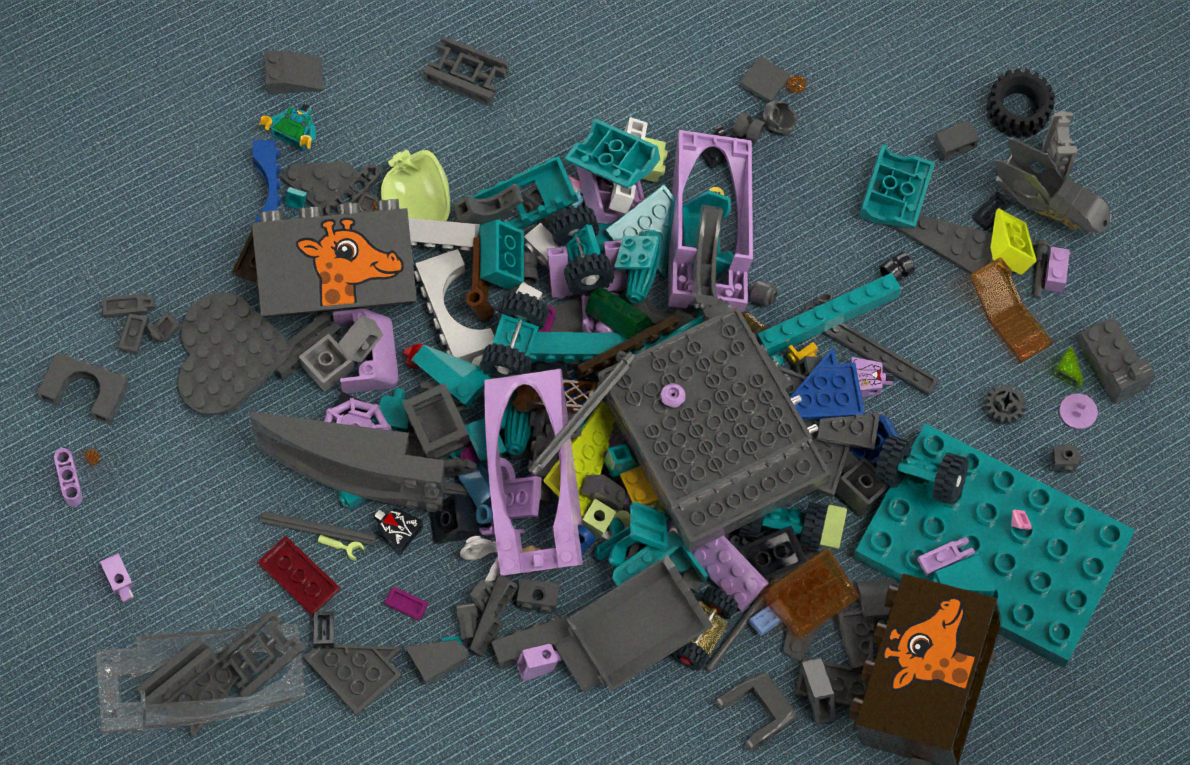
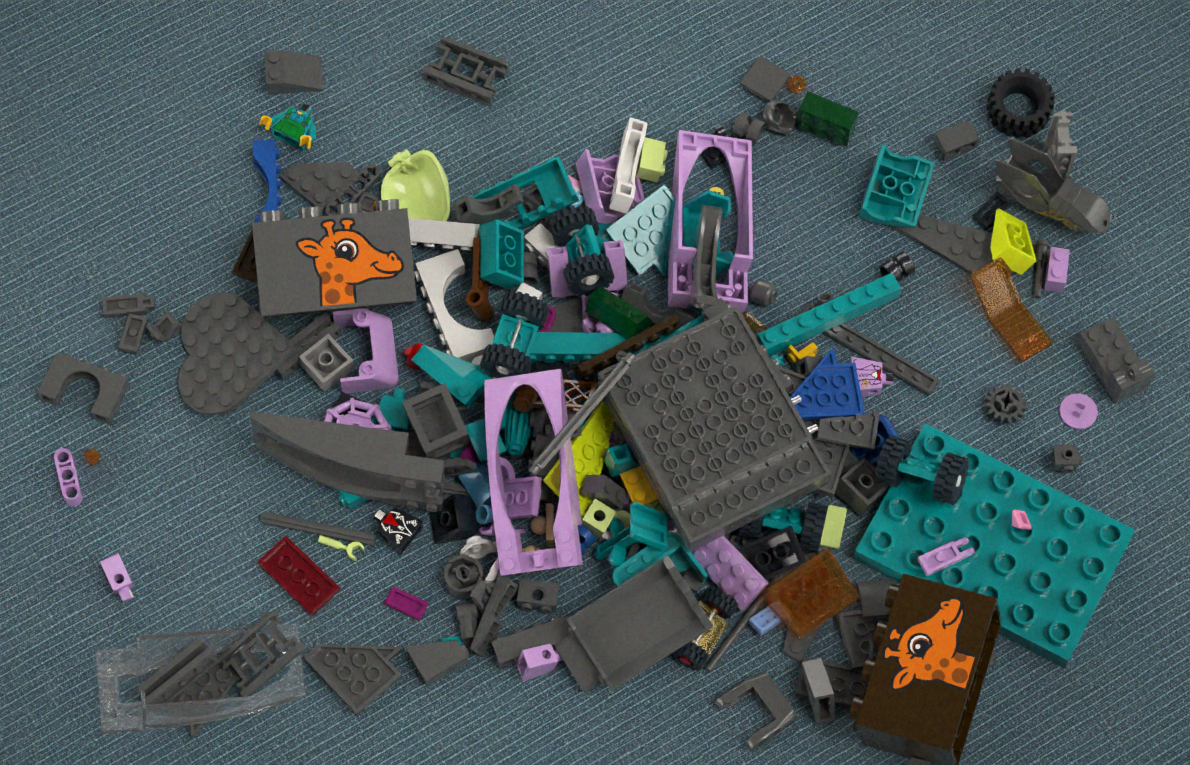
(295, 198): teal plate -> none
(323, 642): black tile -> none
(360, 339): light grey brick -> none
(462, 575): none -> dark grey brick
(542, 525): none -> tan tile
(614, 155): teal piece -> none
(642, 258): teal plate -> none
(673, 401): lavender plate -> none
(826, 119): none -> dark green piece
(966, 575): teal slope -> none
(1069, 369): clear neon green slope -> none

